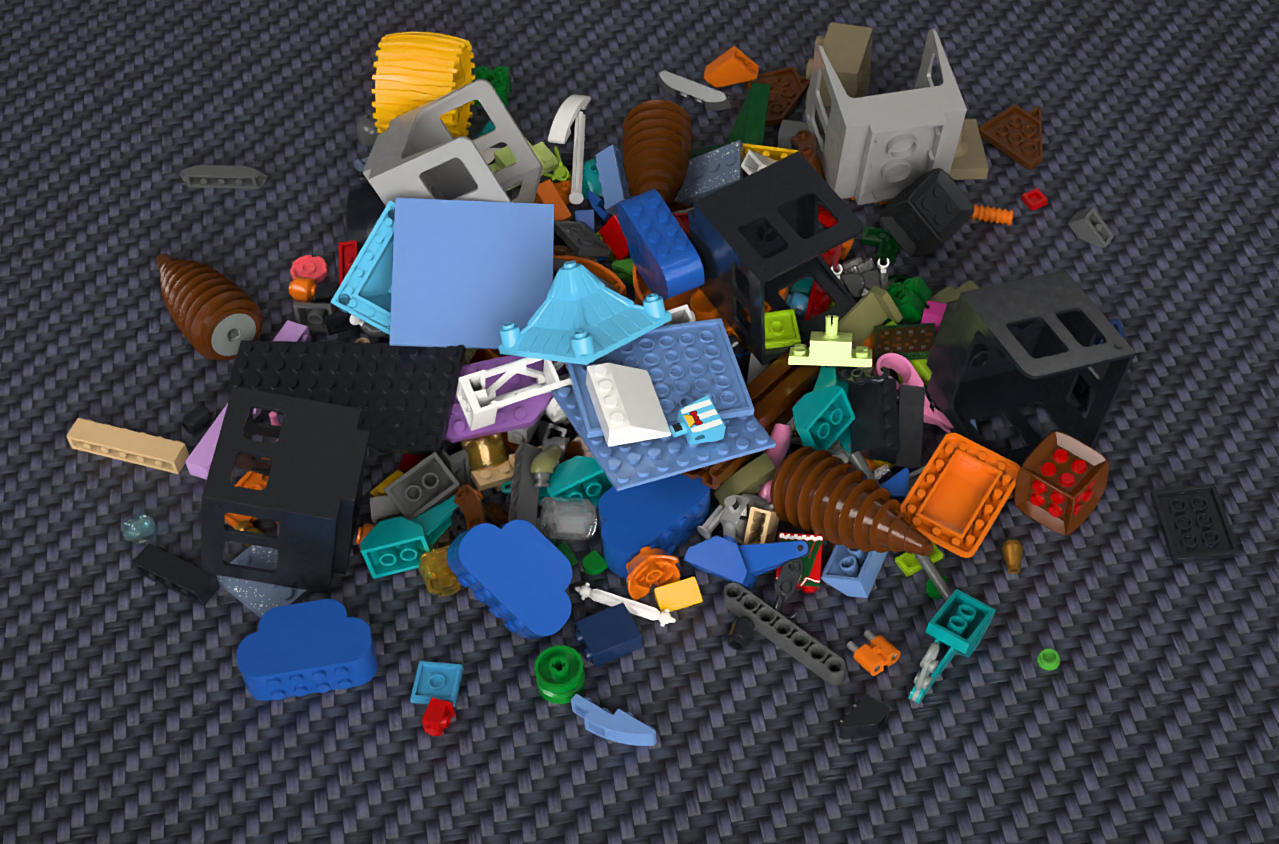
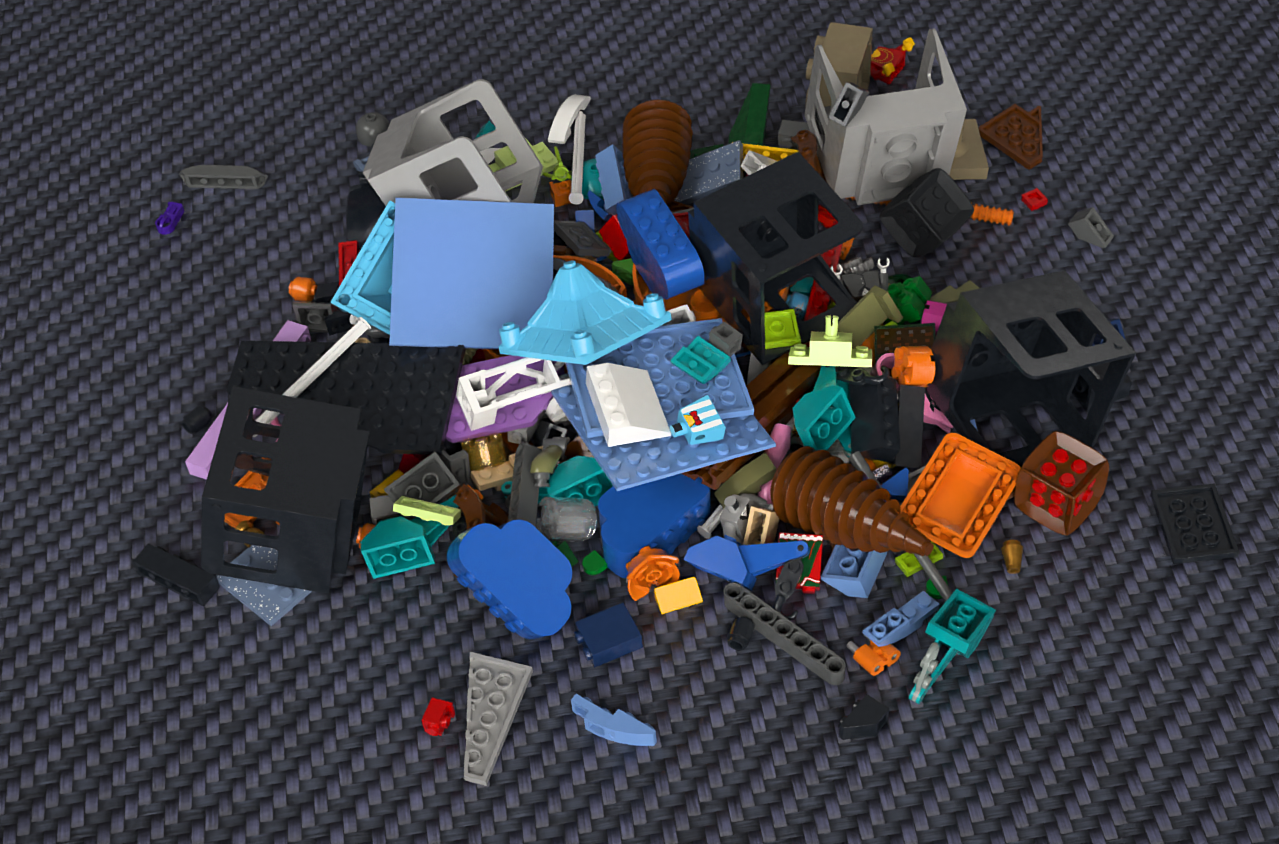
(128, 445): tan brick -> none
(139, 529): clear light blue head -> none
(171, 215): none -> dark purple piece
(208, 307): reddish brown cone -> none
(306, 651): blue brick -> none
(309, 267): coral tile -> none
(319, 366): none -> white axle
(417, 70): yellow wheel -> none
(426, 510): none -> yellowish green plate
(436, 681): dark azure plate -> none
(437, 573): clear yellow brick -> none
(492, 703): none -> light grey wing
(499, 79): green brick -> none
(548, 194): orange slope -> none
(559, 674): green wheel -> none
(632, 606): white wheel -> none
(701, 360): none -> teal slope
(712, 98): brick -> none
(725, 338): none -> dark grey brick
(731, 69): orange slope -> none
(785, 92): reddish brown wing -> none
(848, 103): none -> black slope
(883, 239): dark green plate -> none
(888, 62): none -> red torso
(901, 622): none -> medium blue slope
(913, 366): none -> orange brick
(1048, 659): bright green plate -> none

